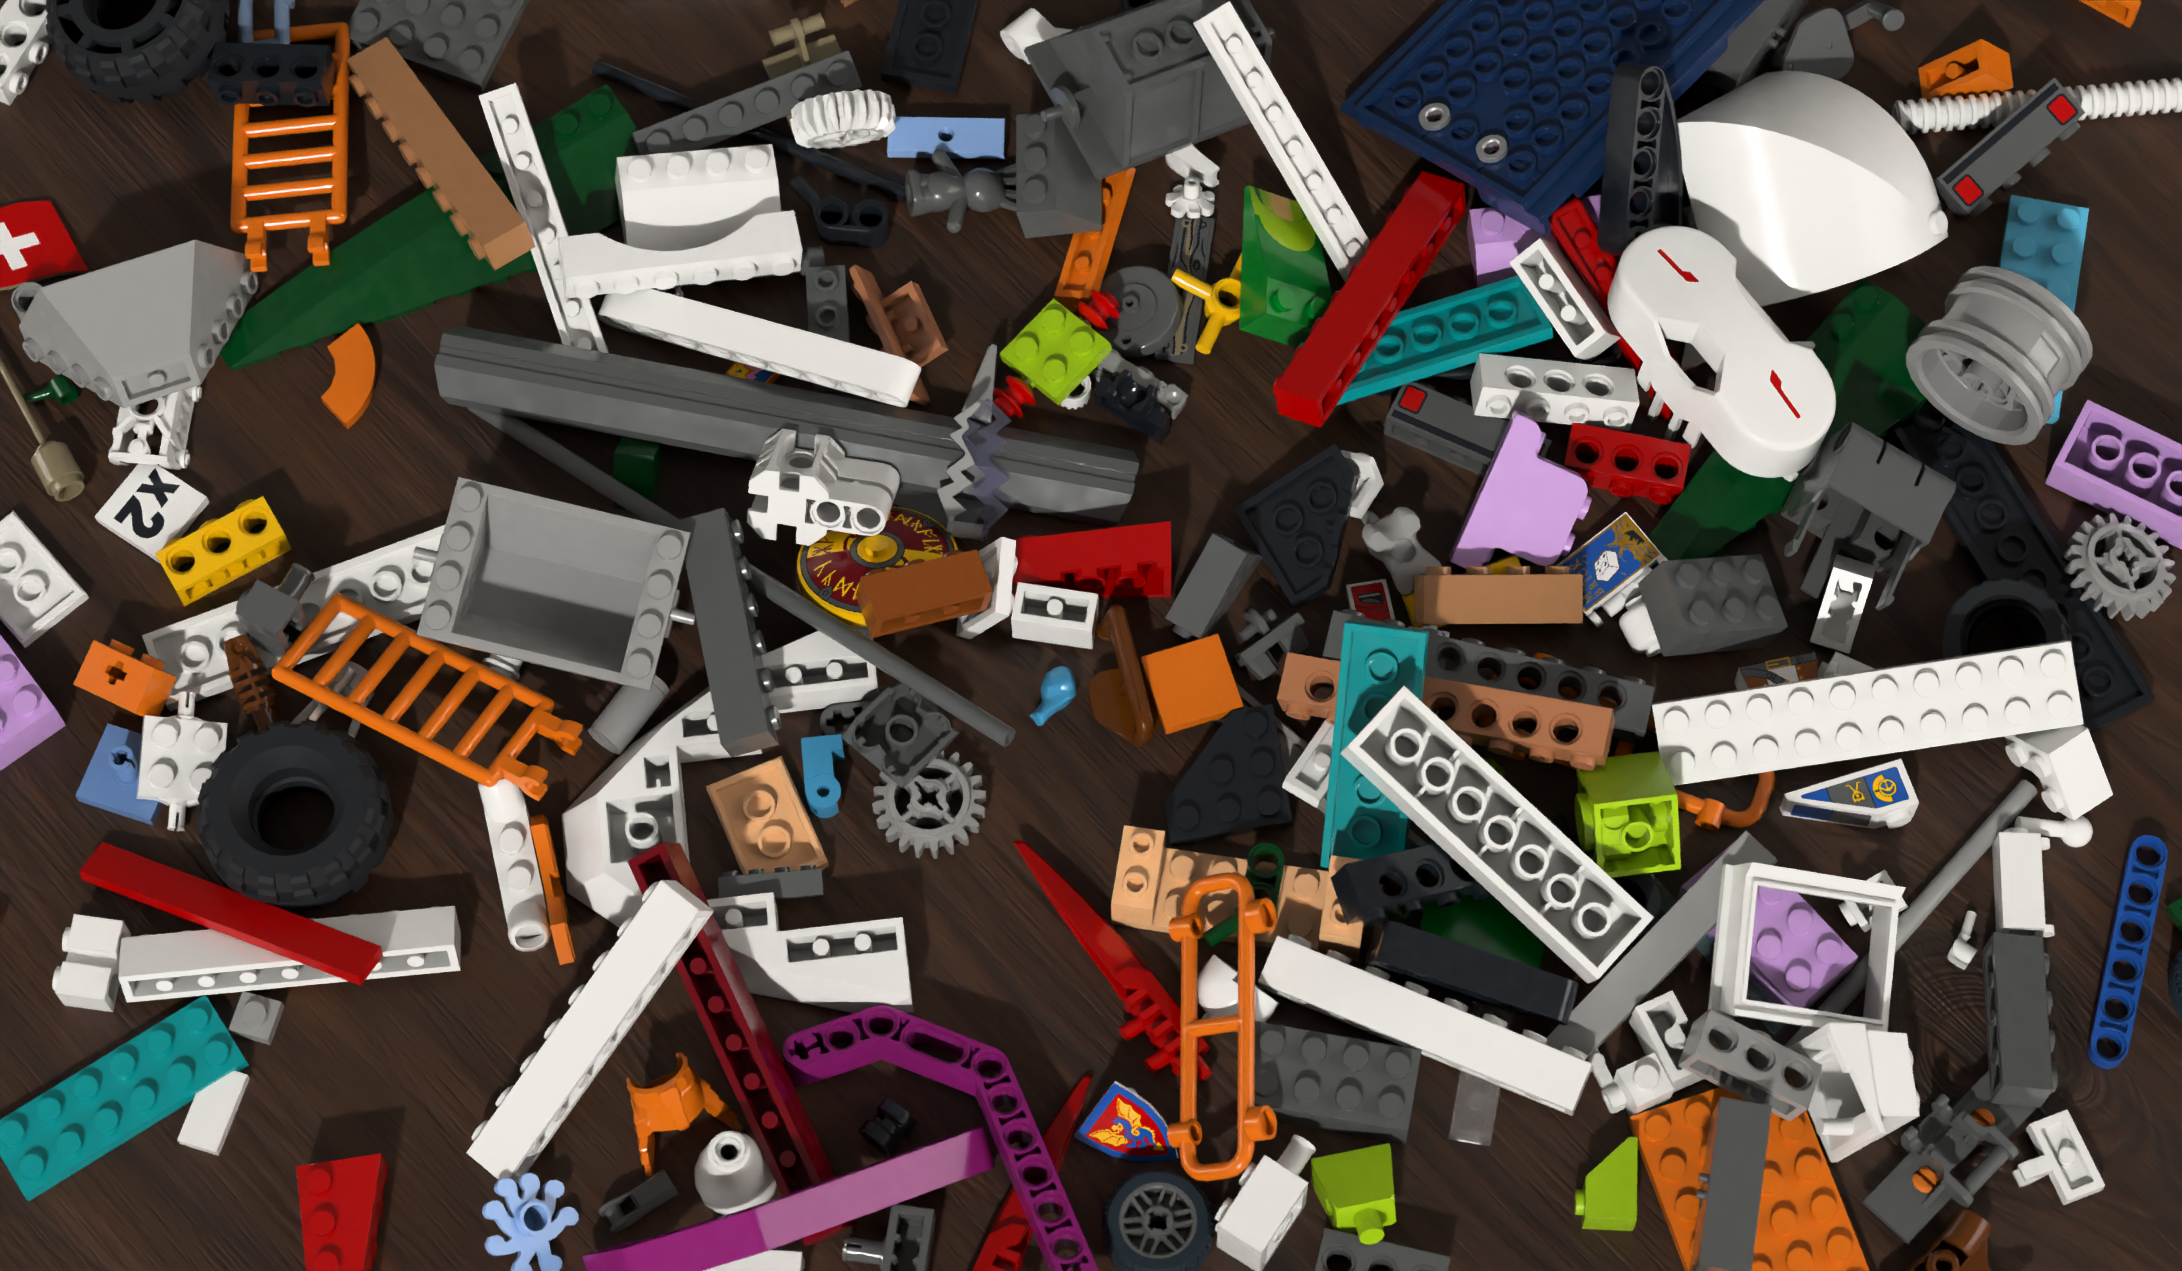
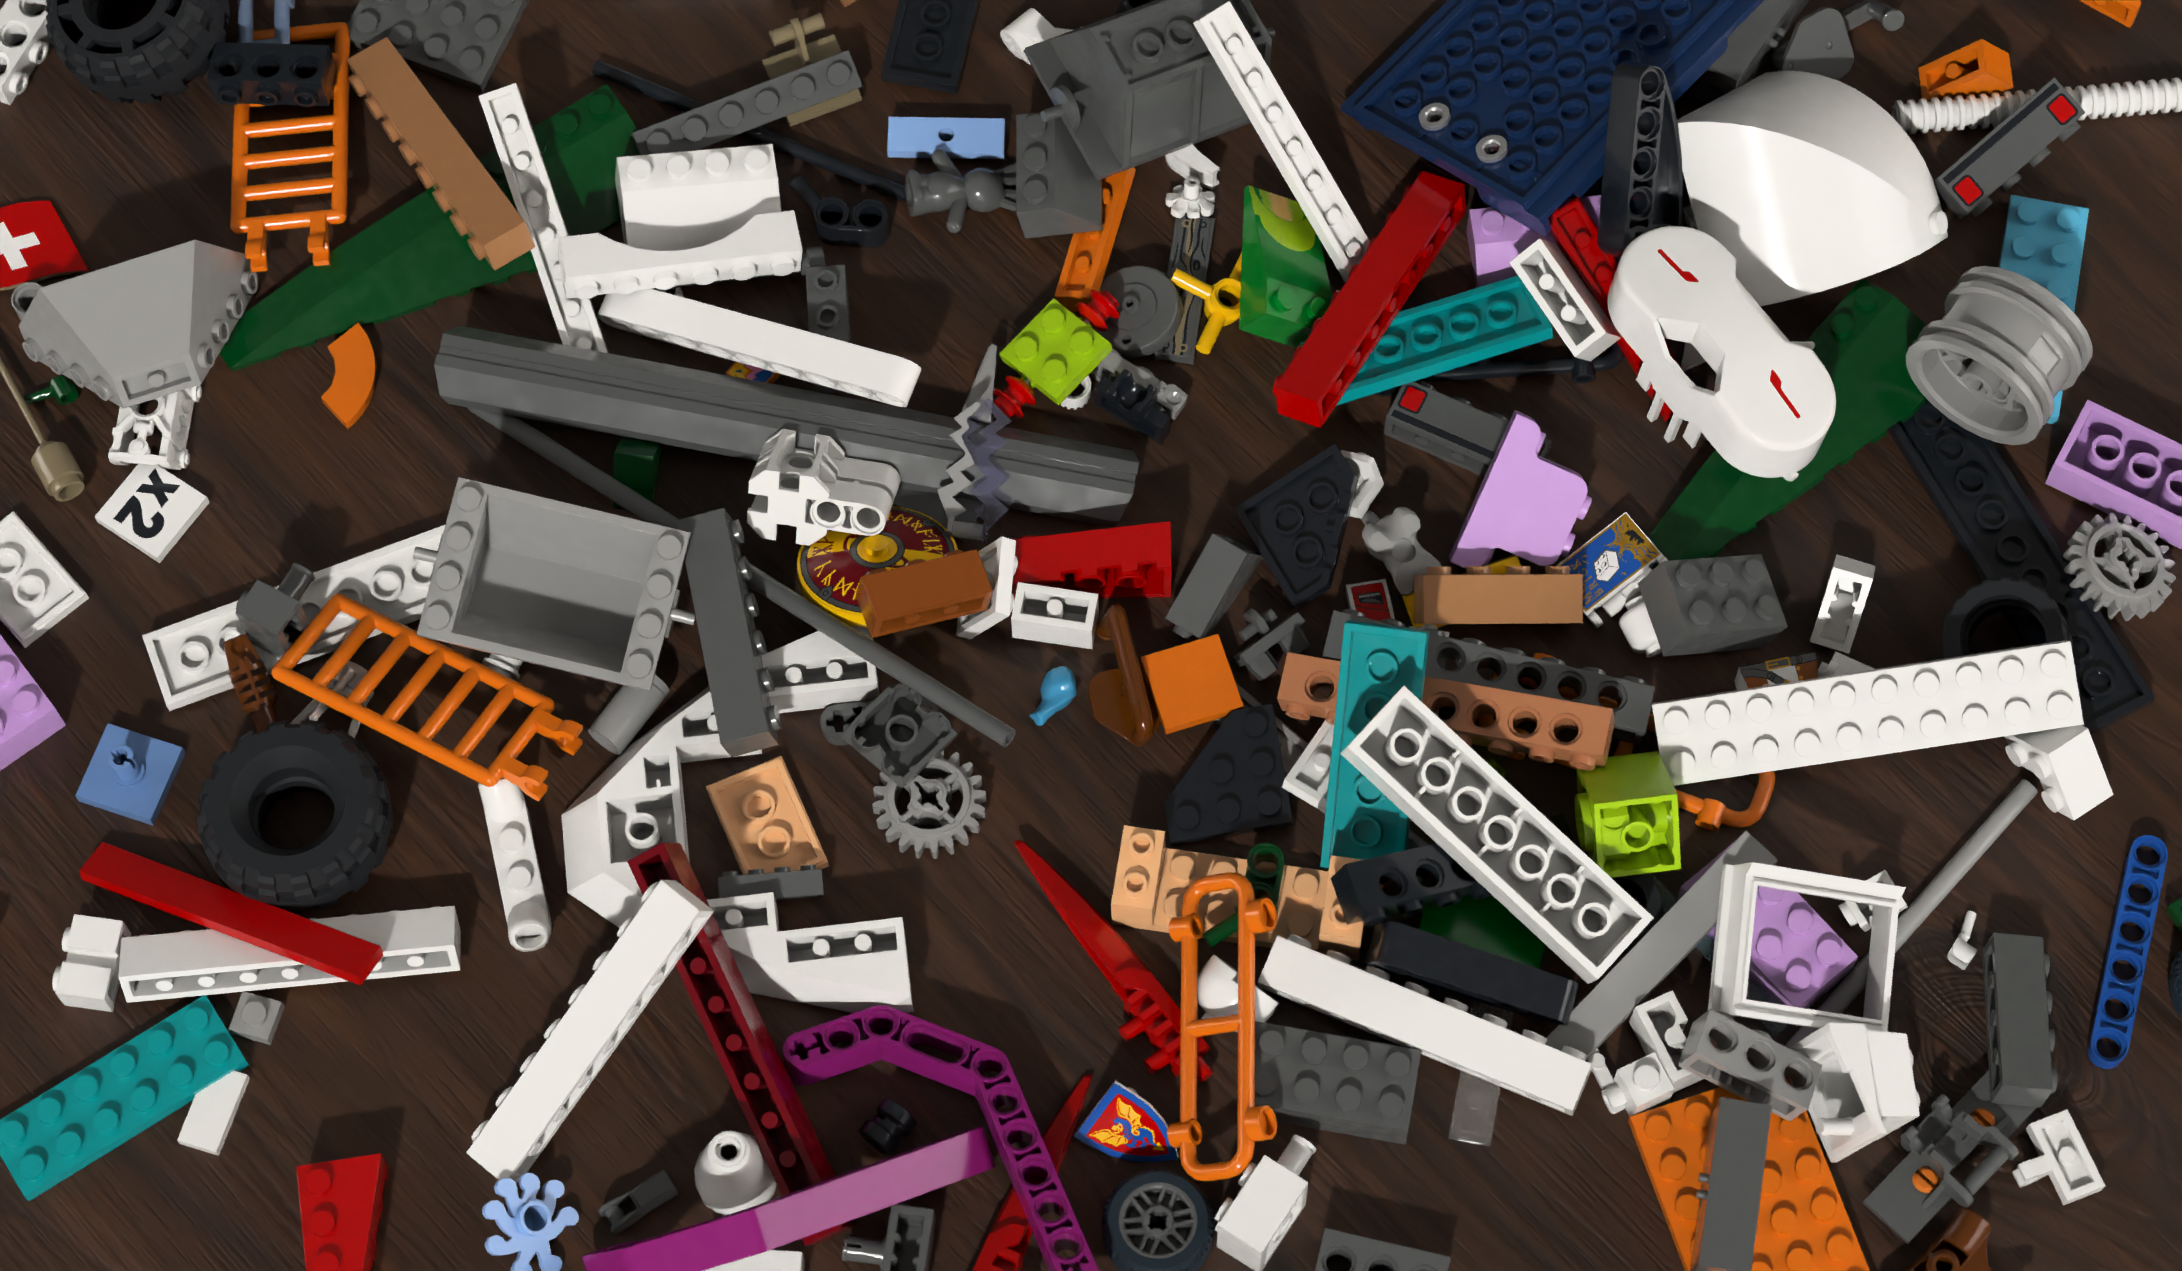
(125, 680): orange brick -> none
(178, 758): white plate -> none
(214, 569): yellow brick -> none
(553, 889): orange tile -> none
(672, 1105): orange helmet -> none
(821, 786): dark azure leg -> none
(843, 119): white gear -> none
(901, 323): nougat bracket -> none
(1357, 1190): lime torso -> none
(1554, 391): white brick -> none
(1610, 1191): lime slope -> none
(1642, 452): red brick -> none
(1860, 799): slope -> none
(1863, 491): dark grey piece -> none
(2020, 883): white brick -> none
(2072, 832): white bar -> none

